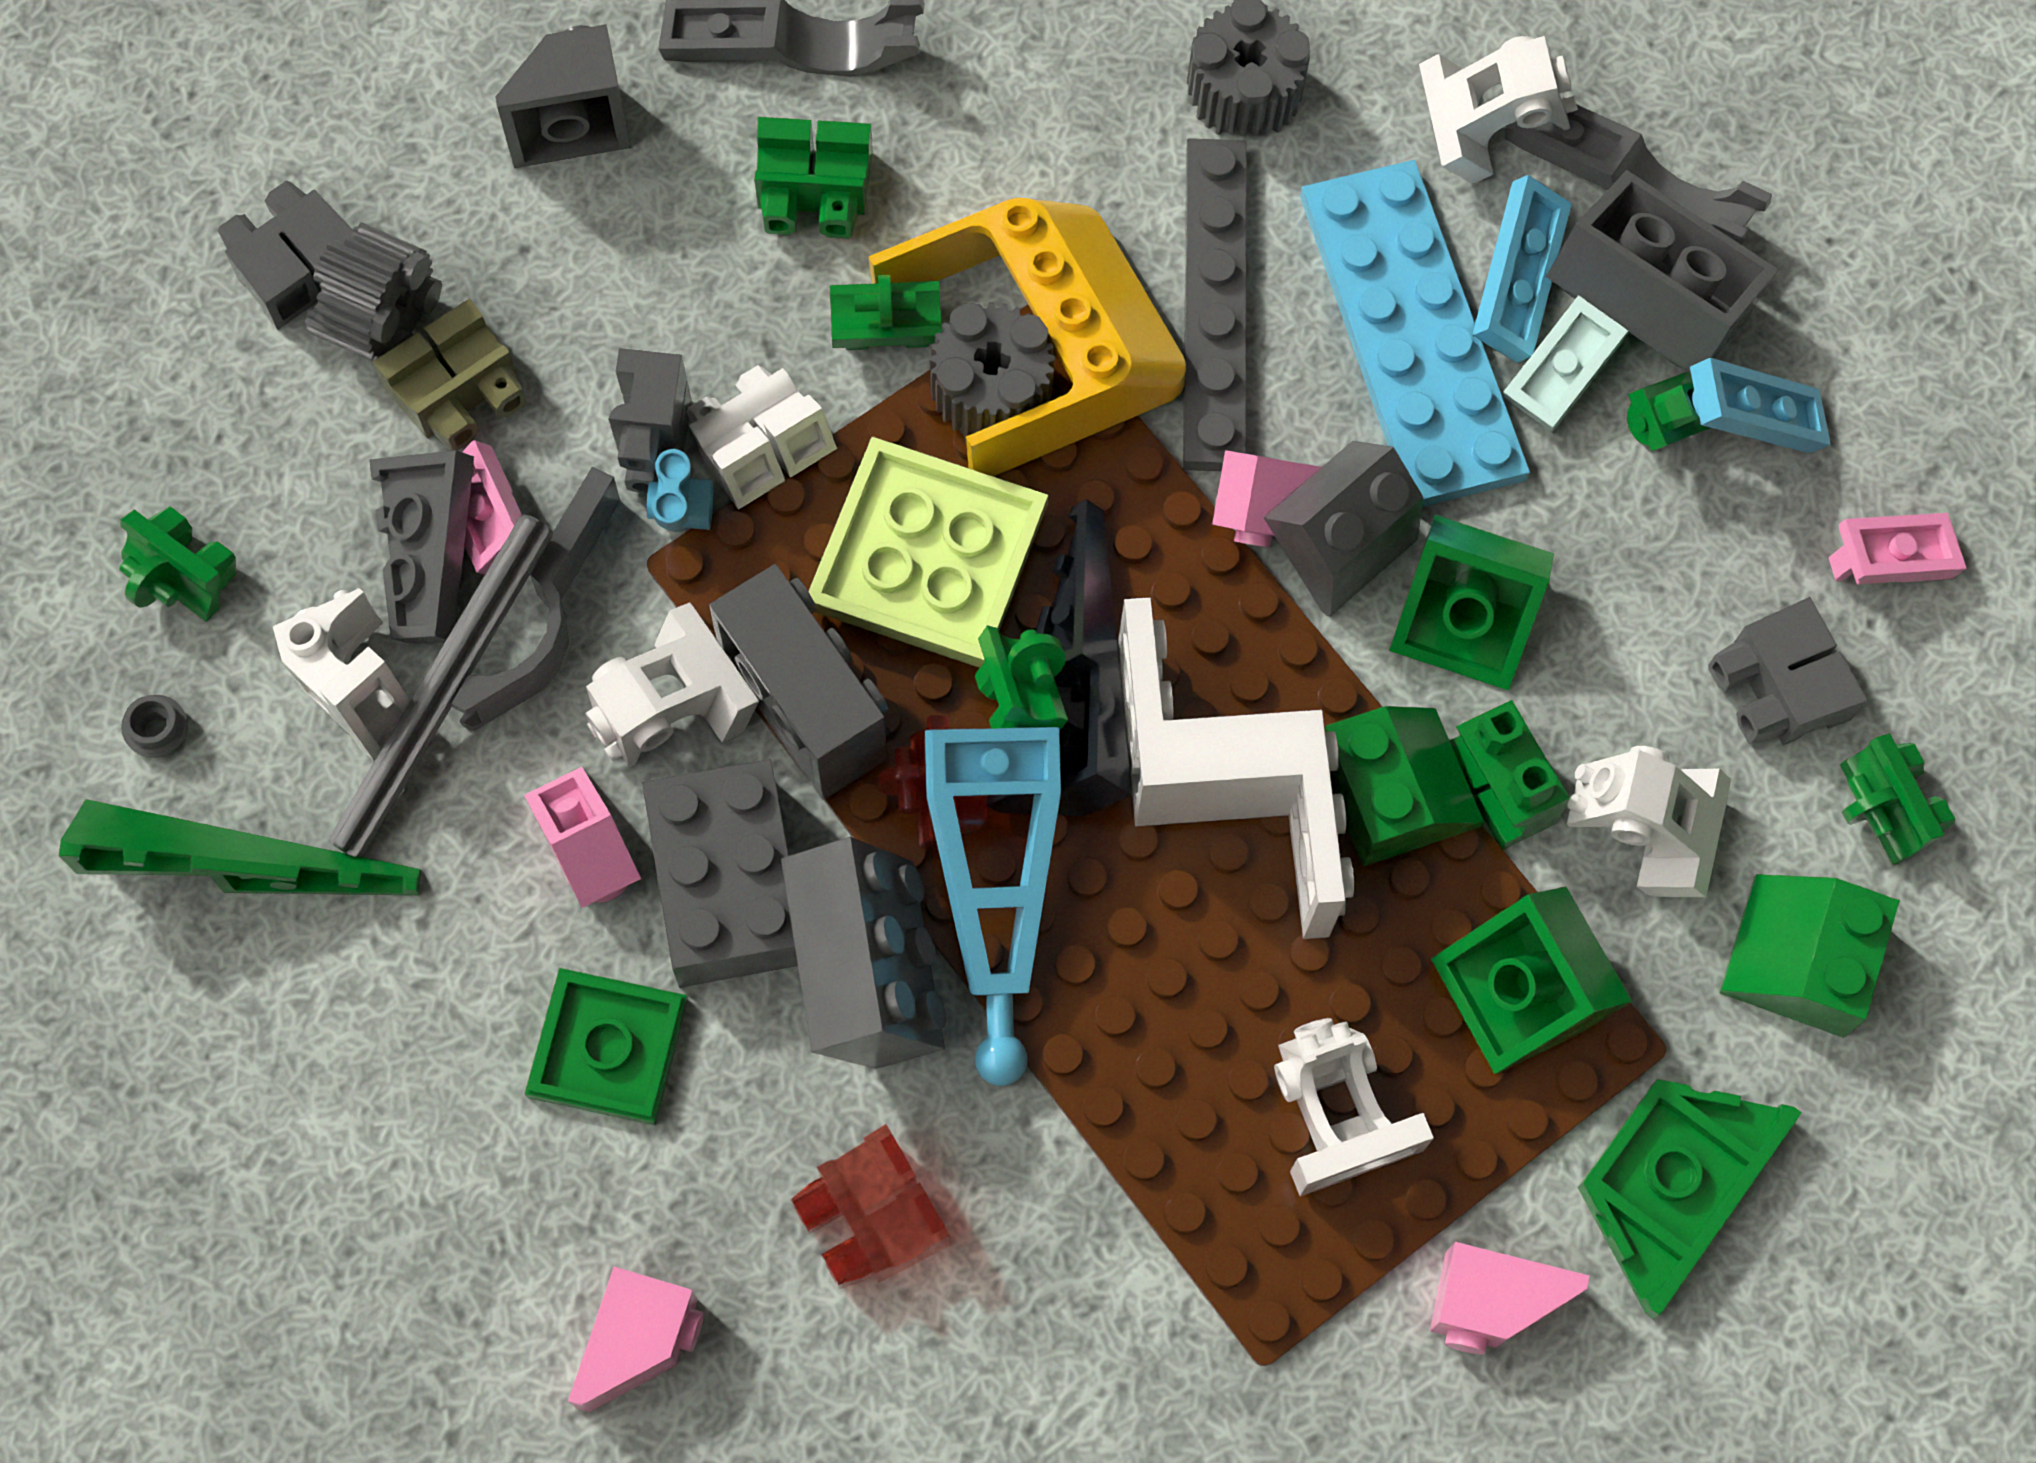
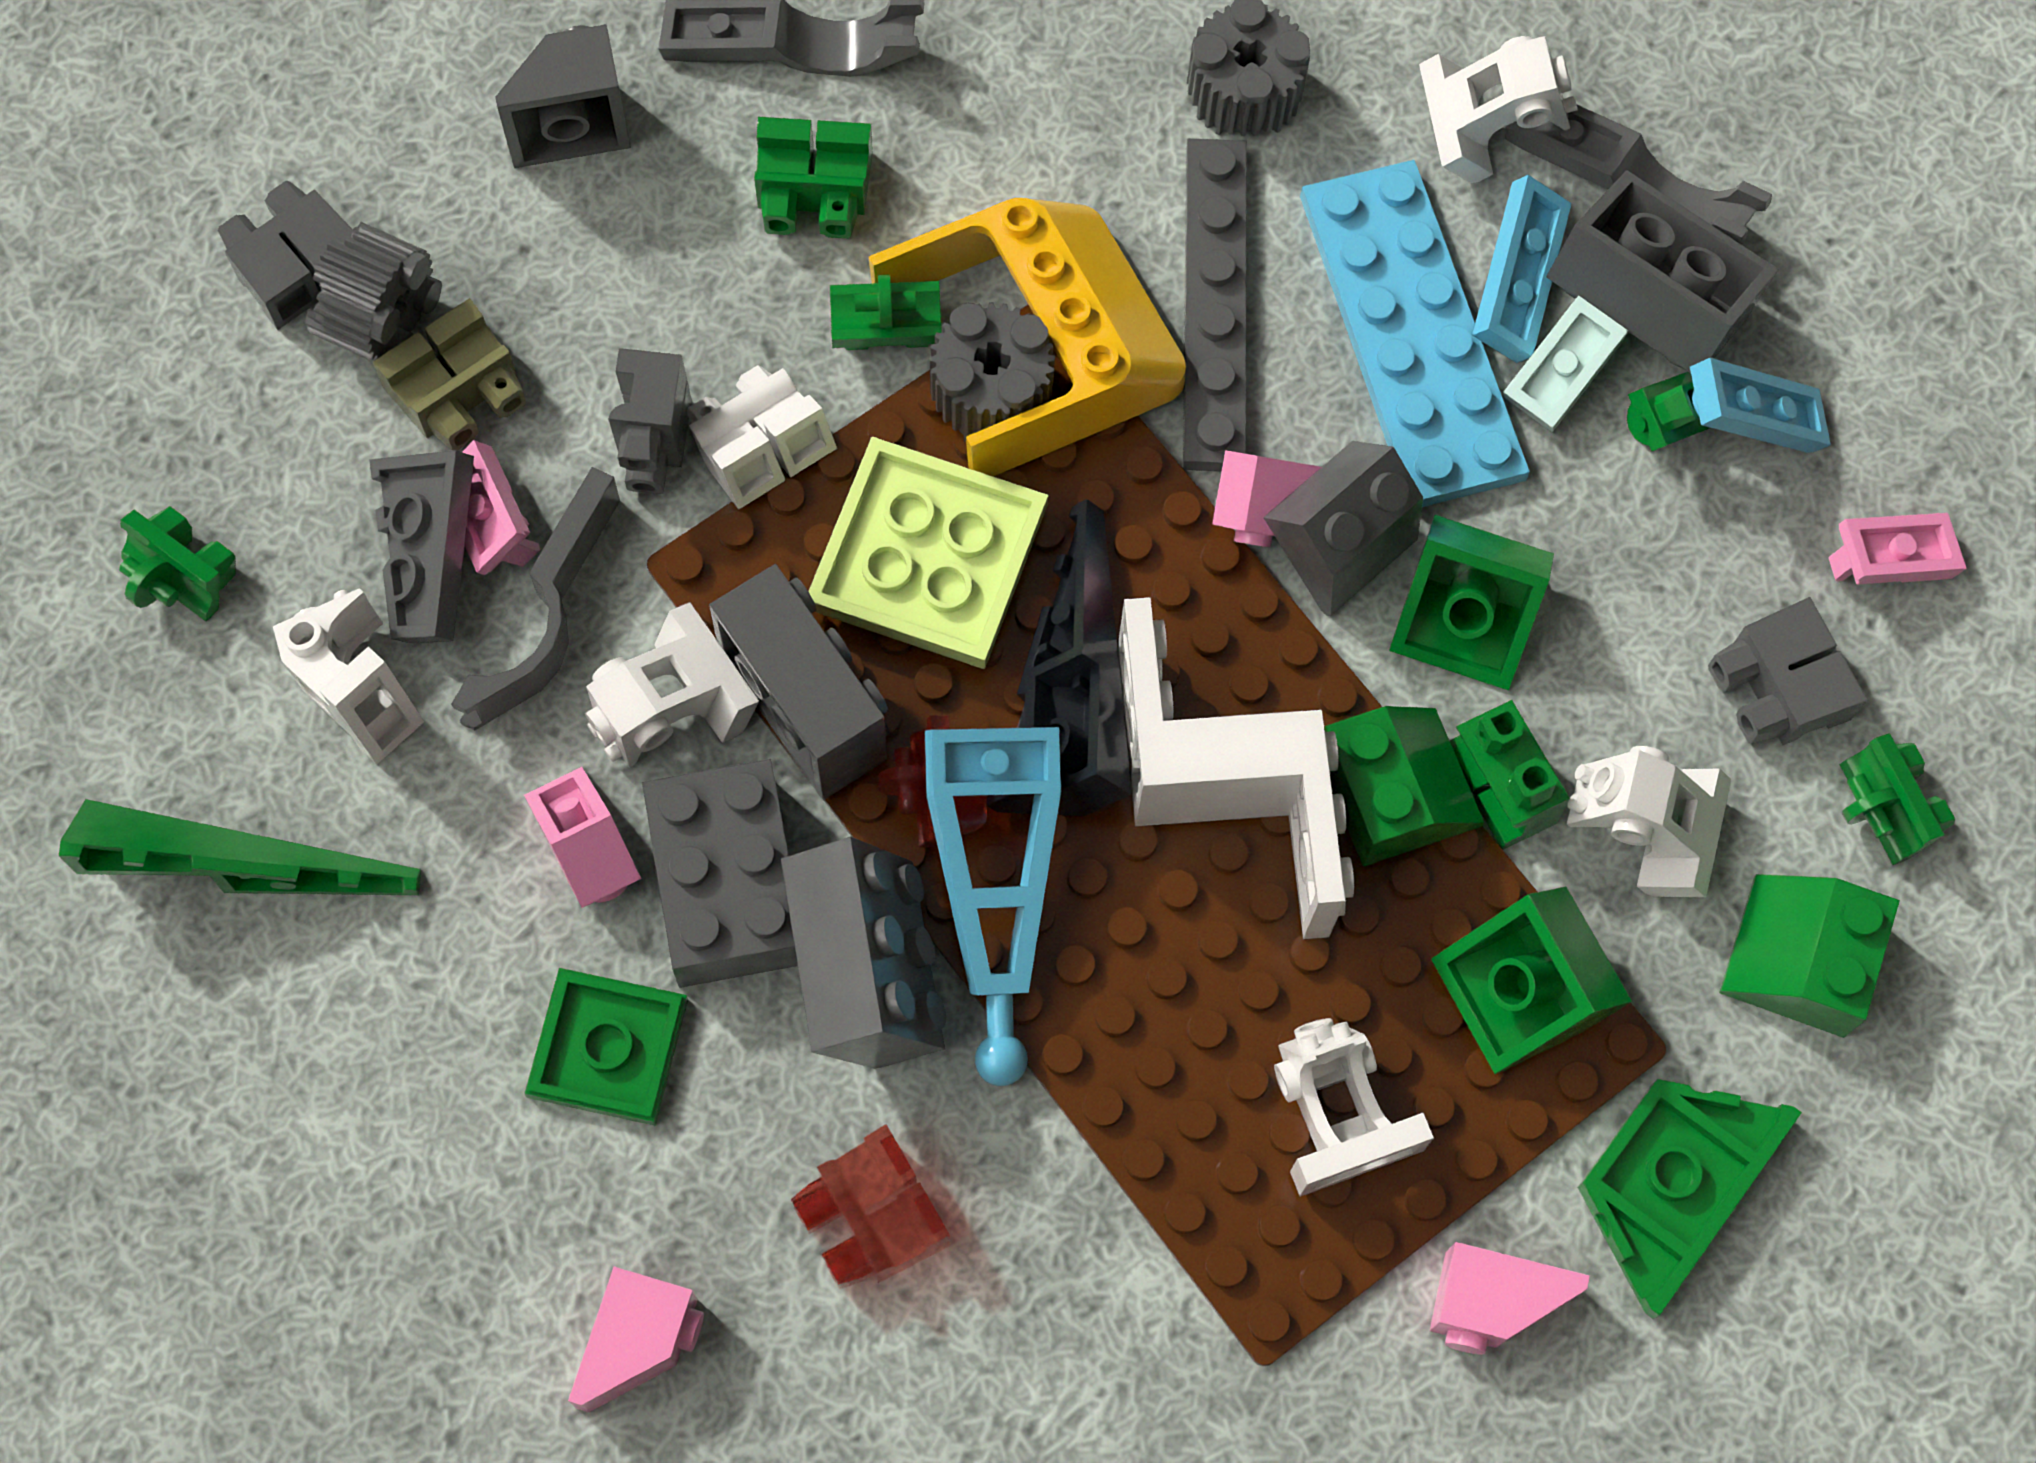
(144, 711): dark grey plate -> none
(440, 686): dark grey axle -> none
(676, 498): medium azure plate -> none
(1022, 679): green hips -> none

